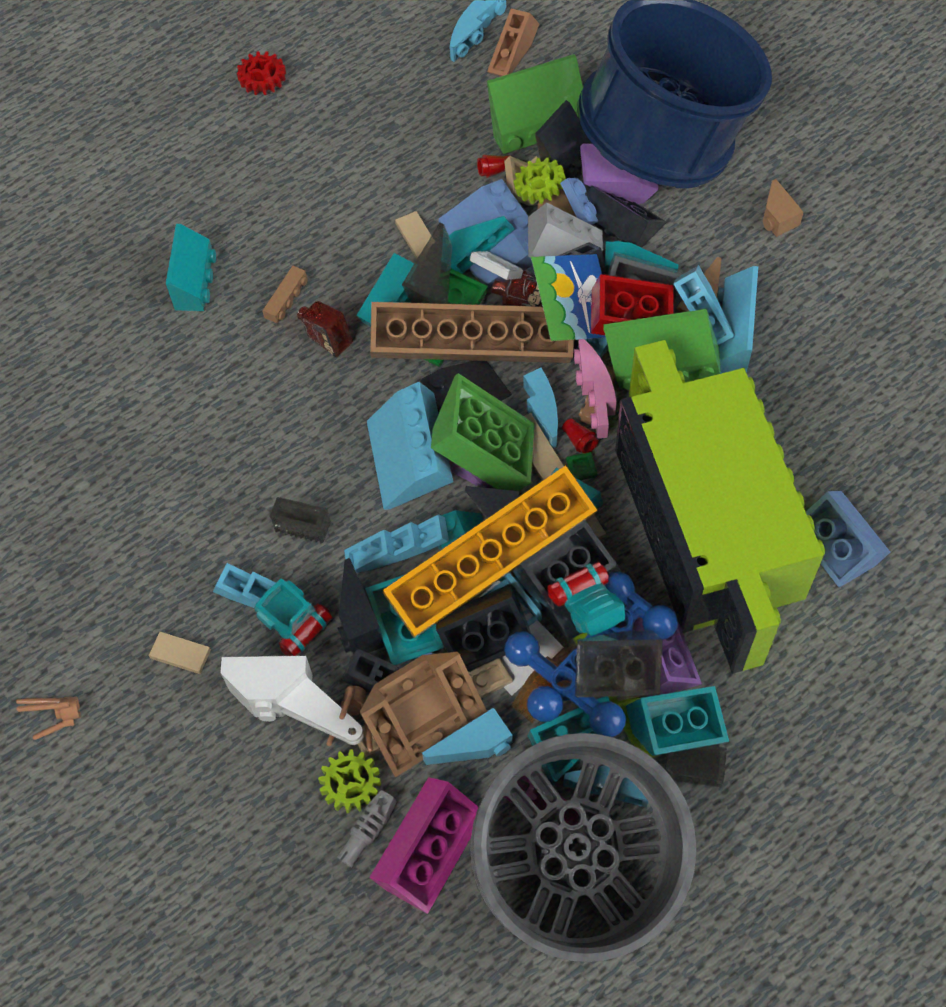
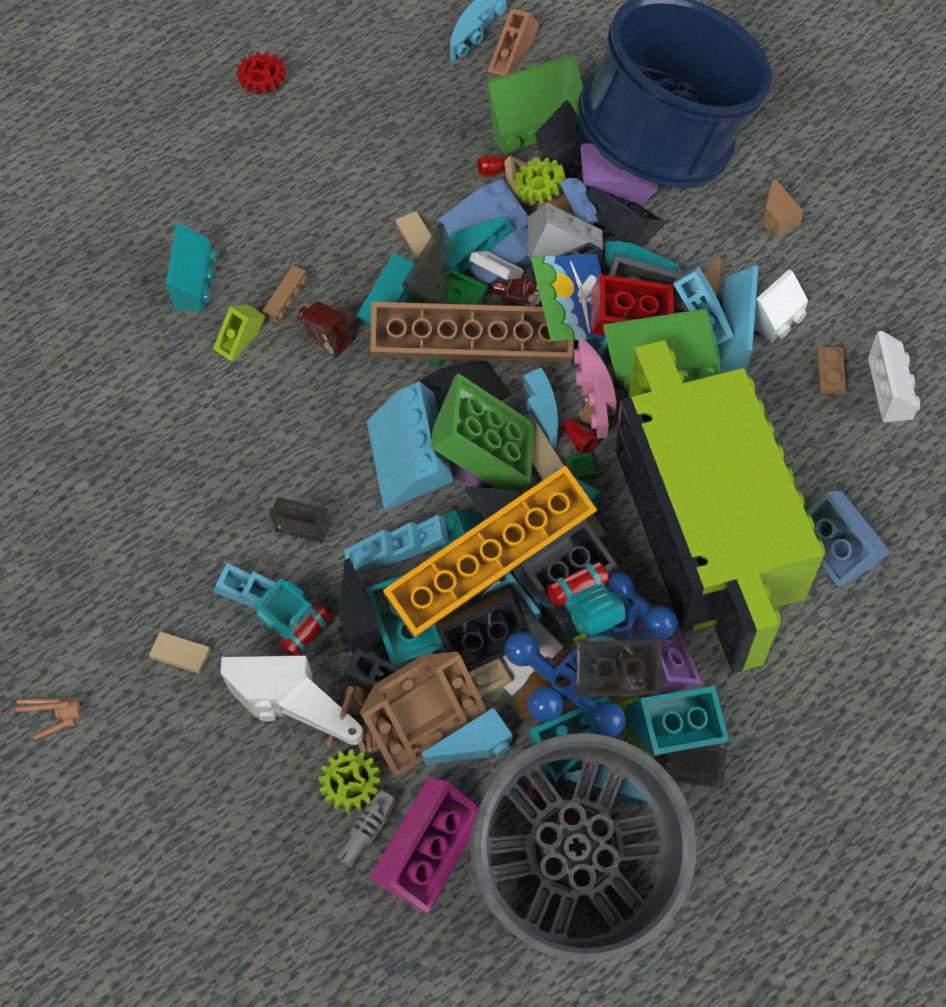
(238, 330): none -> lime slope
(780, 307): none -> white slope
(831, 370): none -> medium nougat plate
(892, 379): none -> white slope

